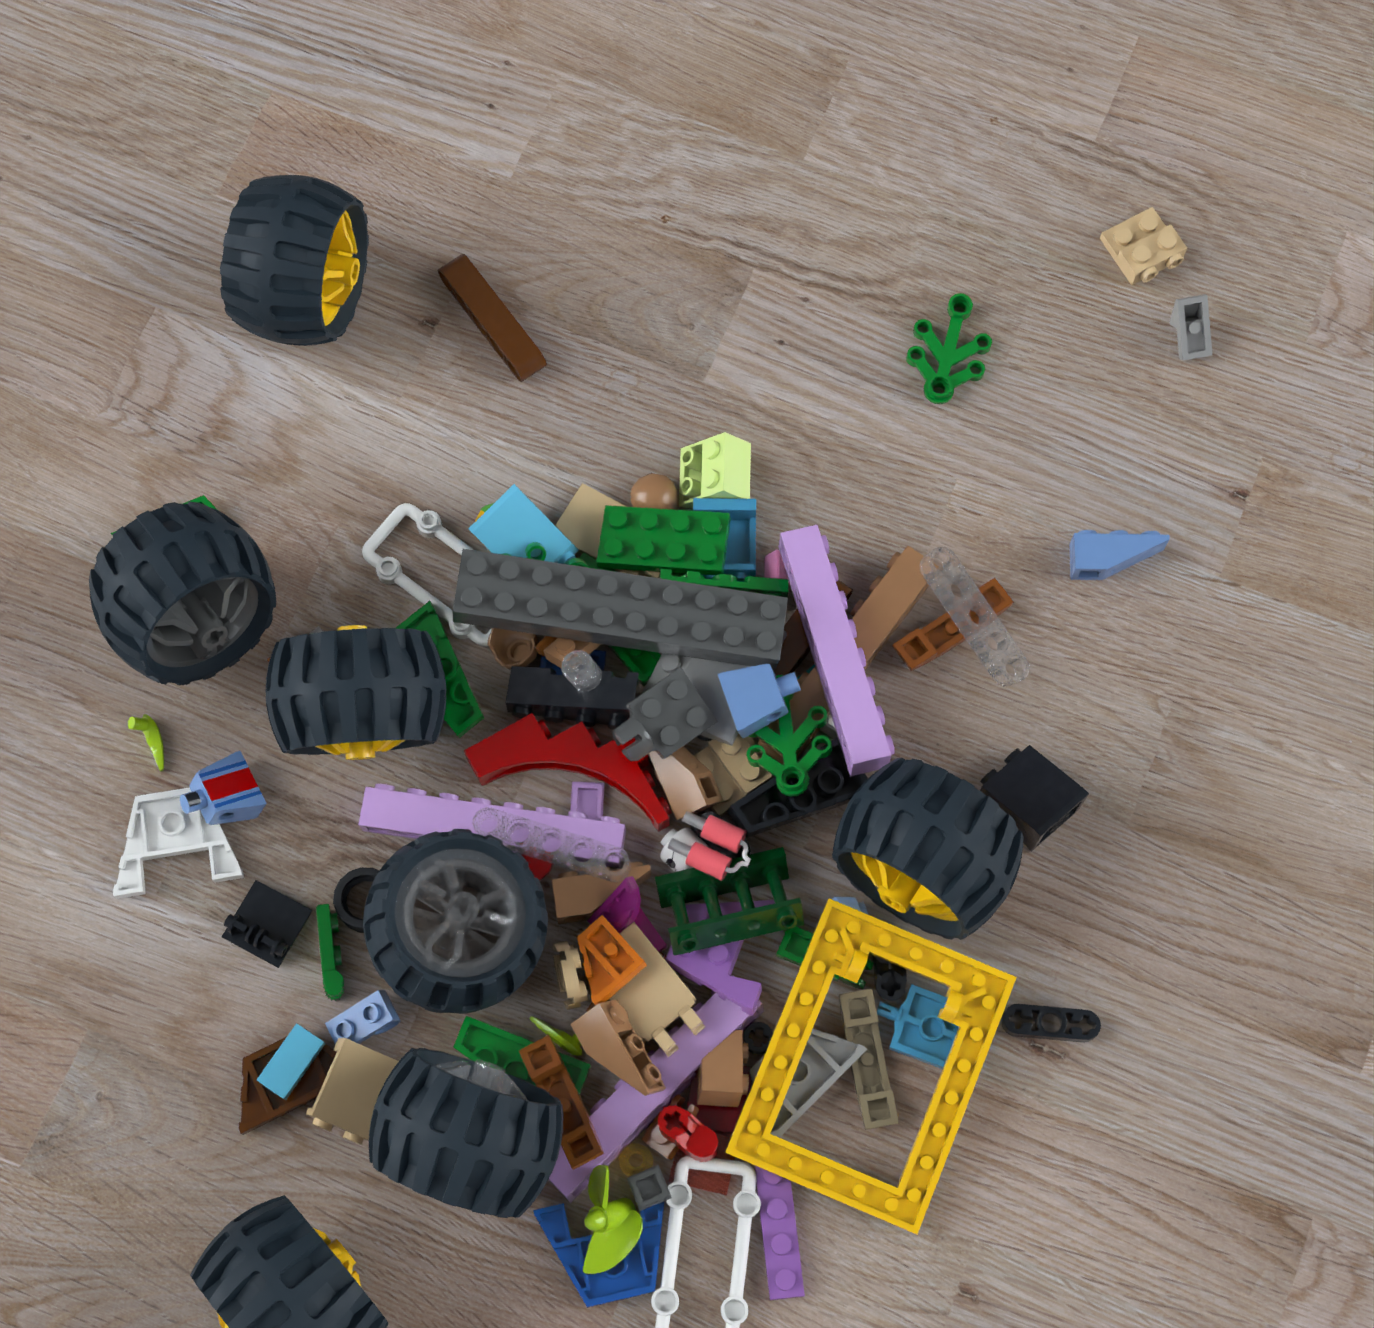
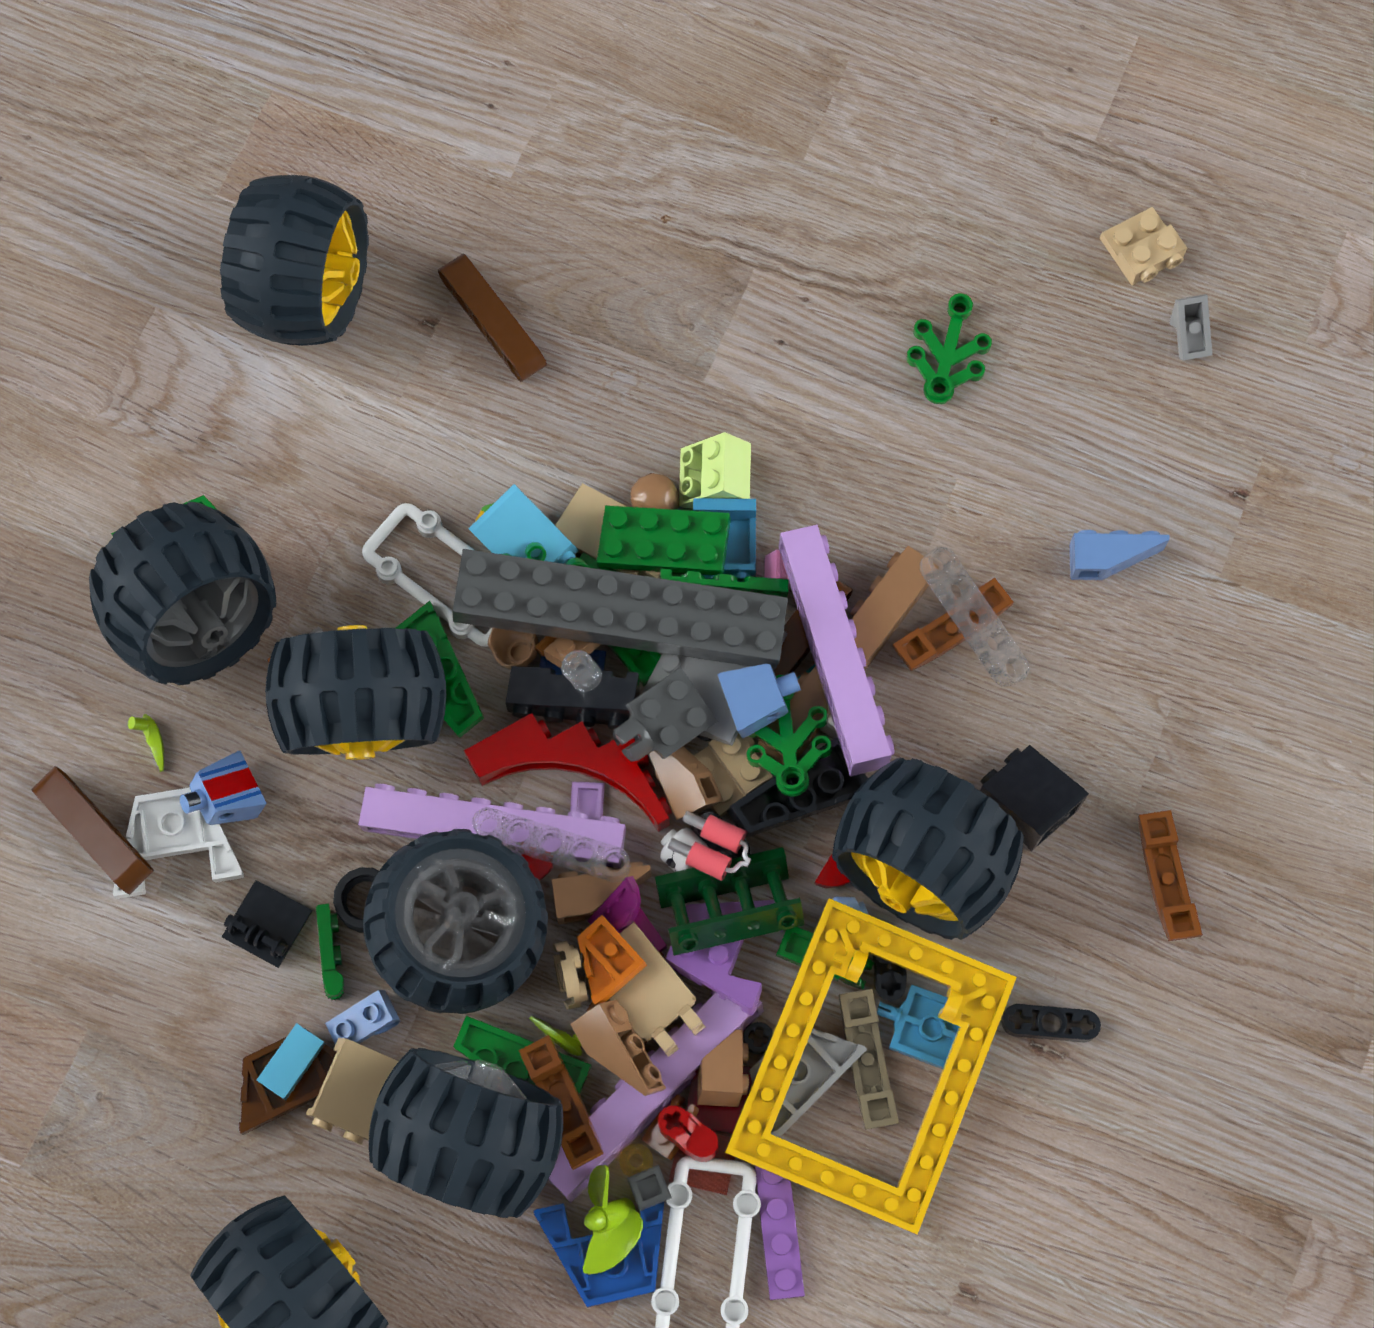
(92, 830): none -> reddish brown beam
(830, 876): none -> red tile
(1167, 877): none -> dark orange slope

